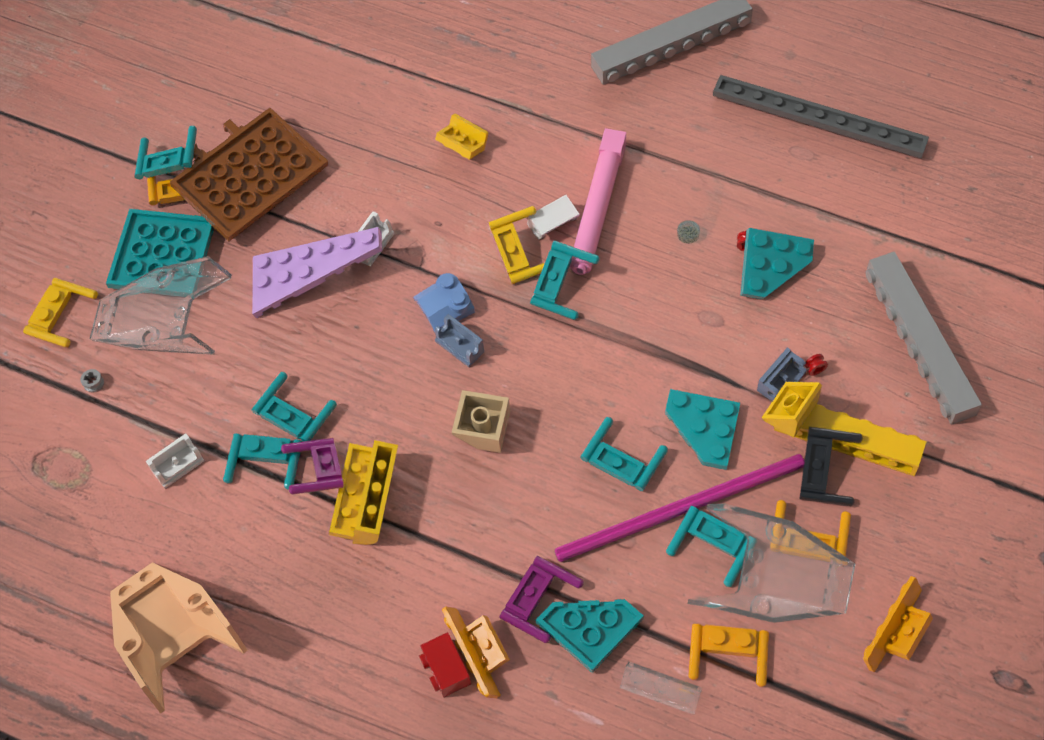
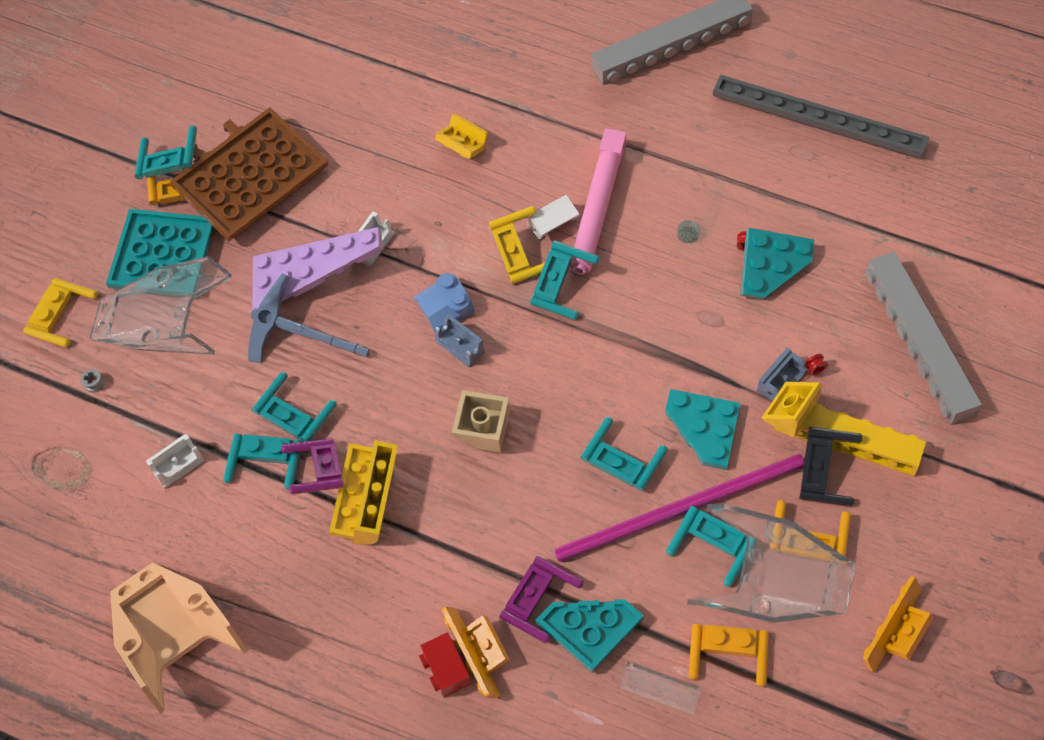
(268, 318): none -> sand blue piece

